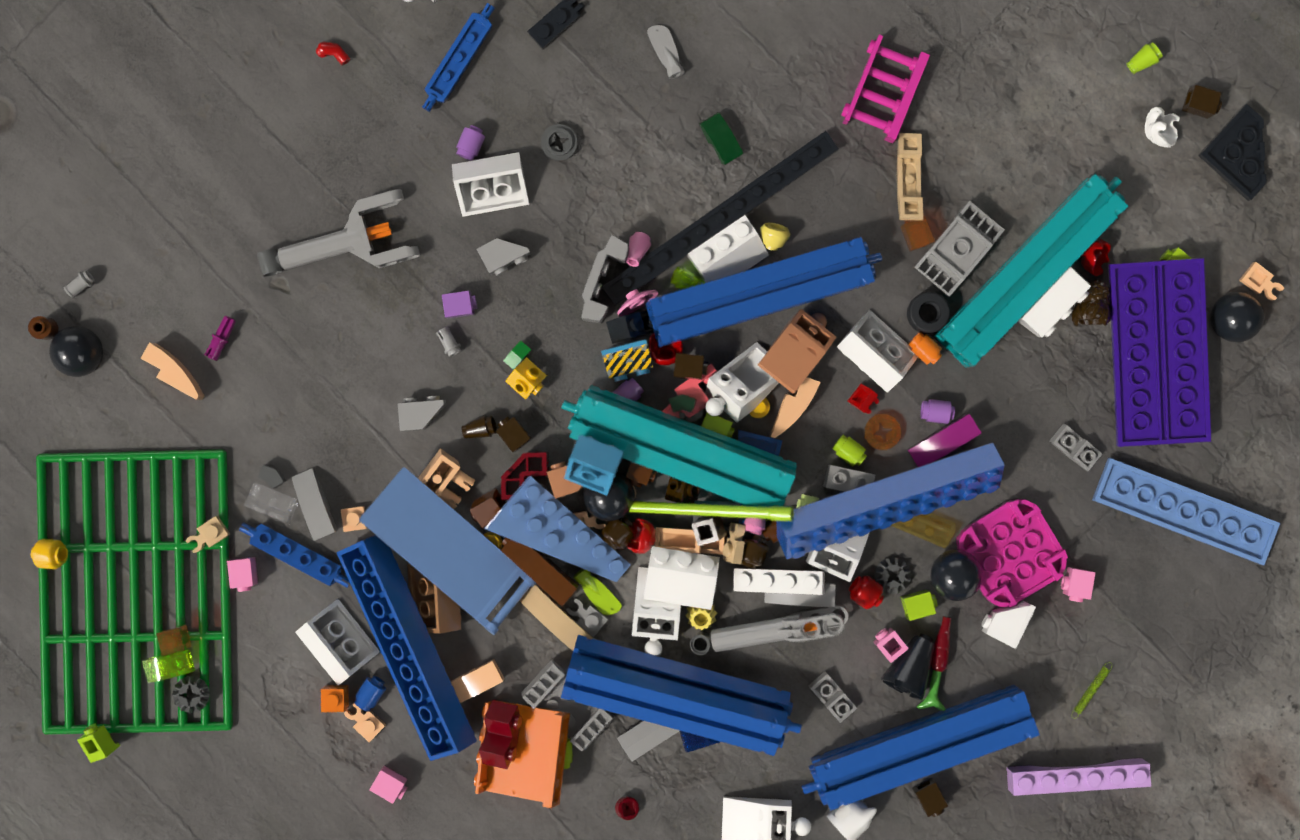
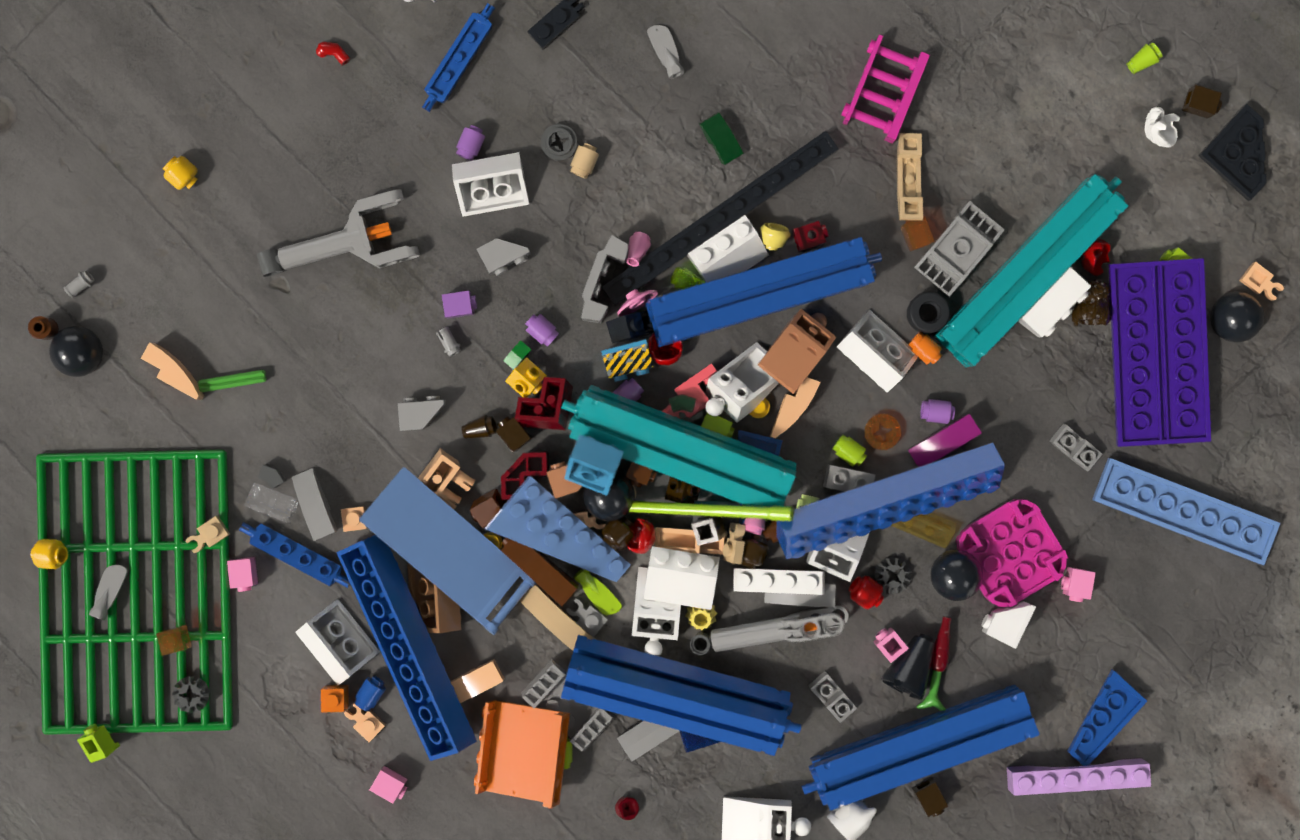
(108, 590): none -> light grey piece
(168, 666): clear neon green slope -> none
(180, 172): none -> yellow head
(220, 338): magenta axle -> none
(232, 381): none -> bright green axle
(502, 735): dark red brick -> none
(541, 329): none -> medium lavender brick
(547, 410): none -> dark red brick
(584, 160): none -> tan brick
(690, 366): dark brown brick -> none
(801, 237): none -> dark red brick
(863, 398): red tile -> none
(919, 604): lime brick -> none
(1083, 703): lime piece -> none
(1108, 715): none -> blue wing

